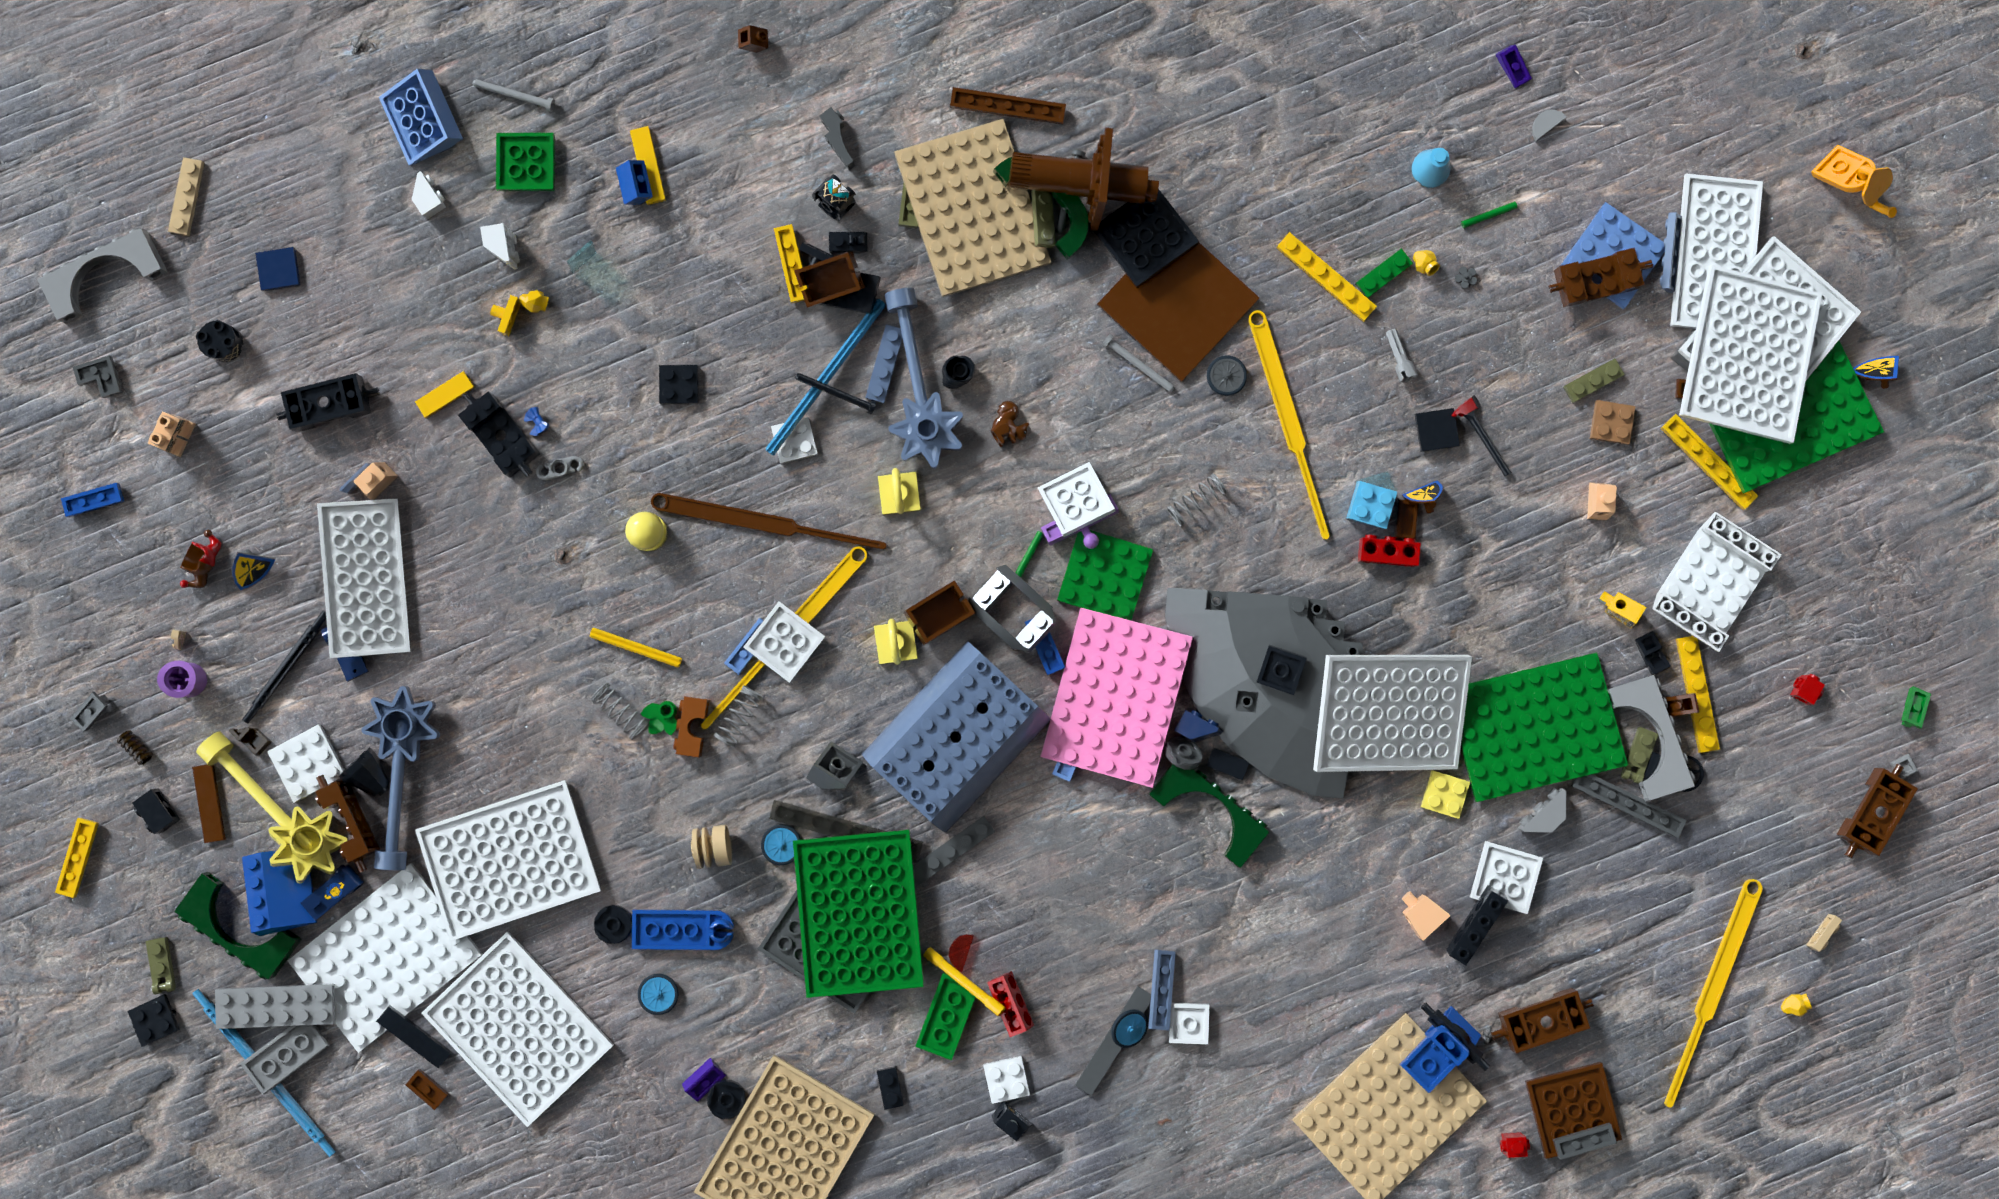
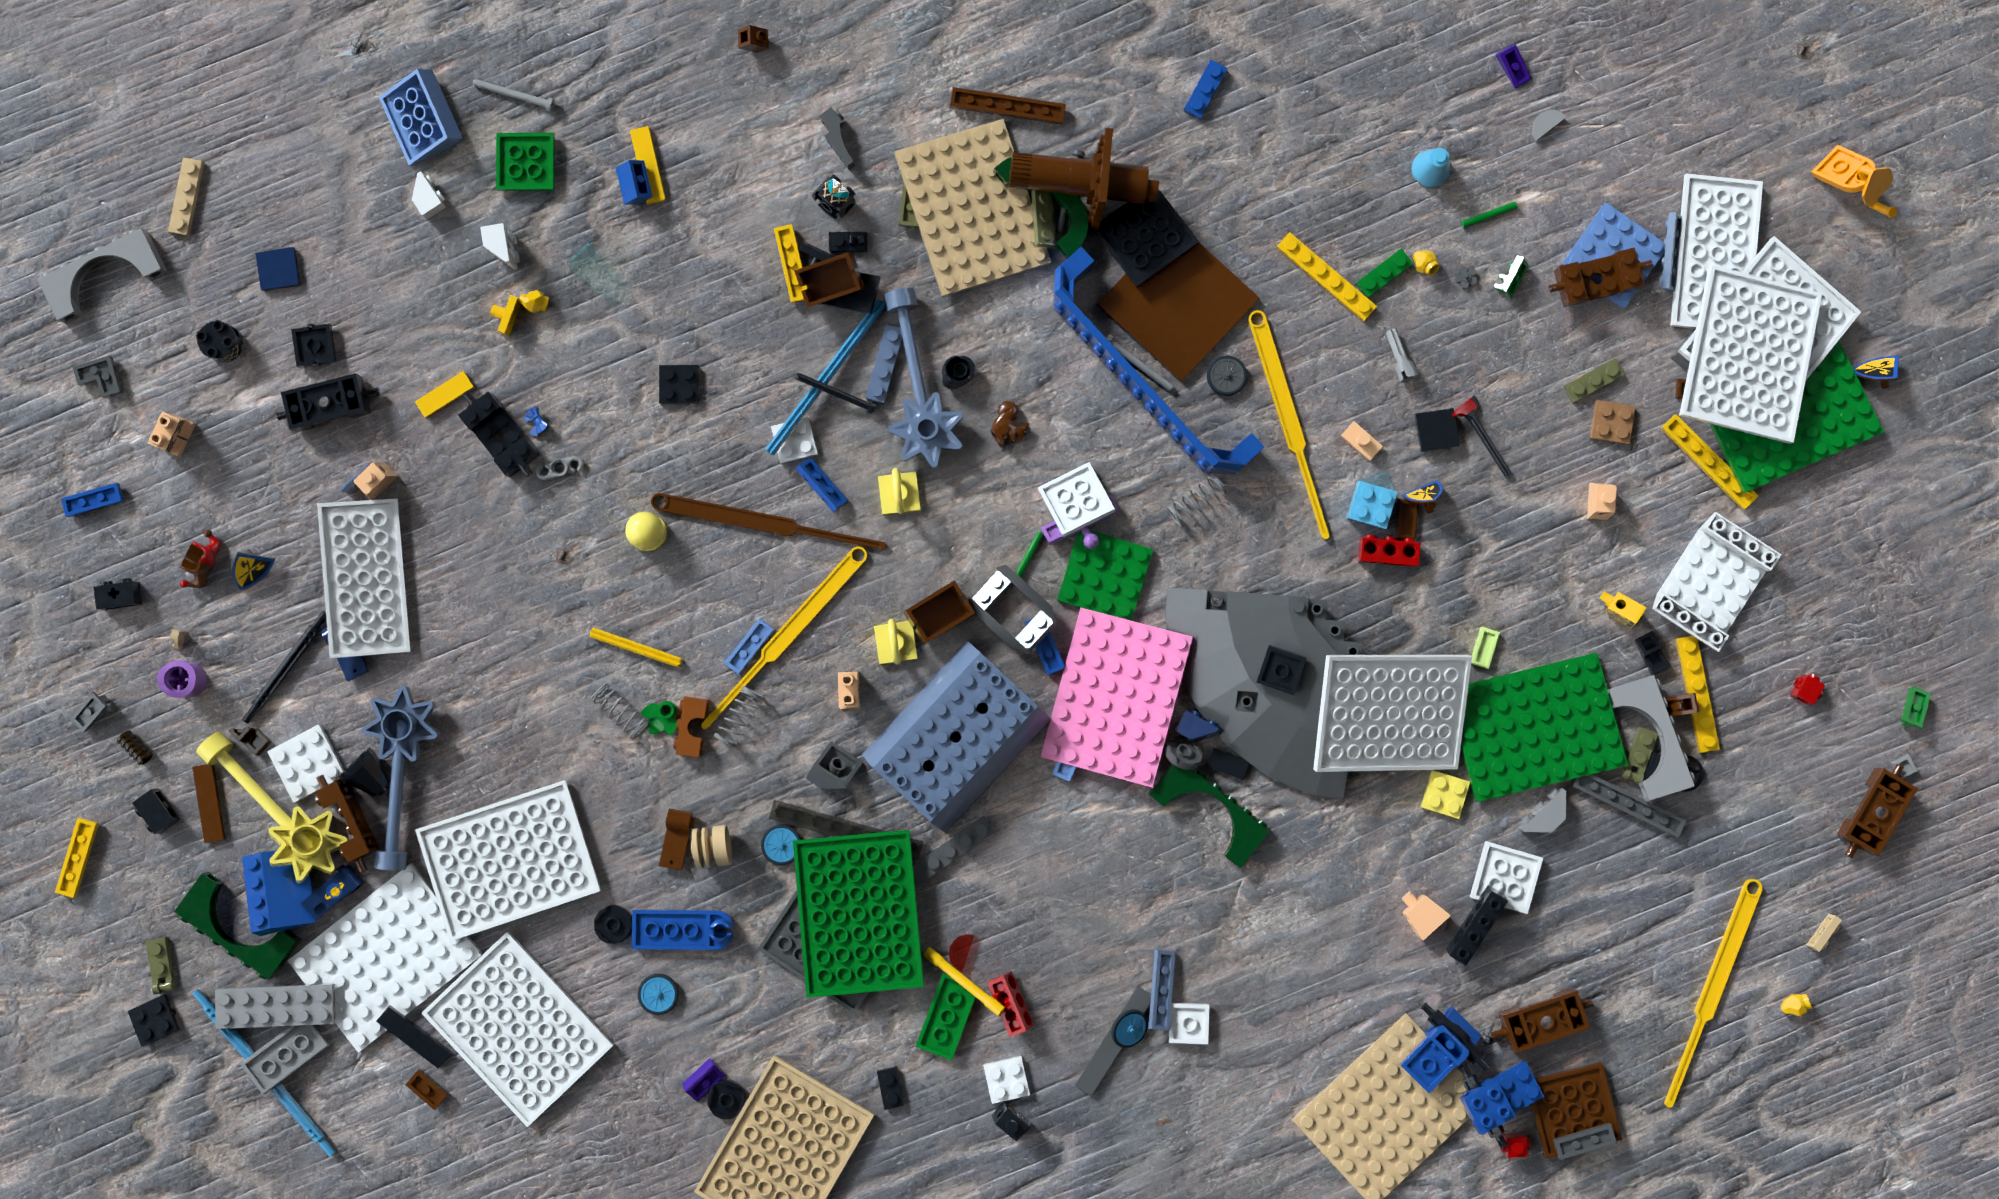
(106, 594): none -> black brick
(313, 345): none -> black plate
(676, 838): none -> reddish brown door
(784, 641): white plate -> none
(821, 484): none -> blue plate
(848, 690): none -> light nougat hips
(1205, 89): none -> blue plate
(1208, 459): none -> blue arch
(1361, 441): none -> light nougat tile
(1484, 647): none -> yellowish green tile
(1498, 1098): none -> blue piece
(1516, 272): none -> plate

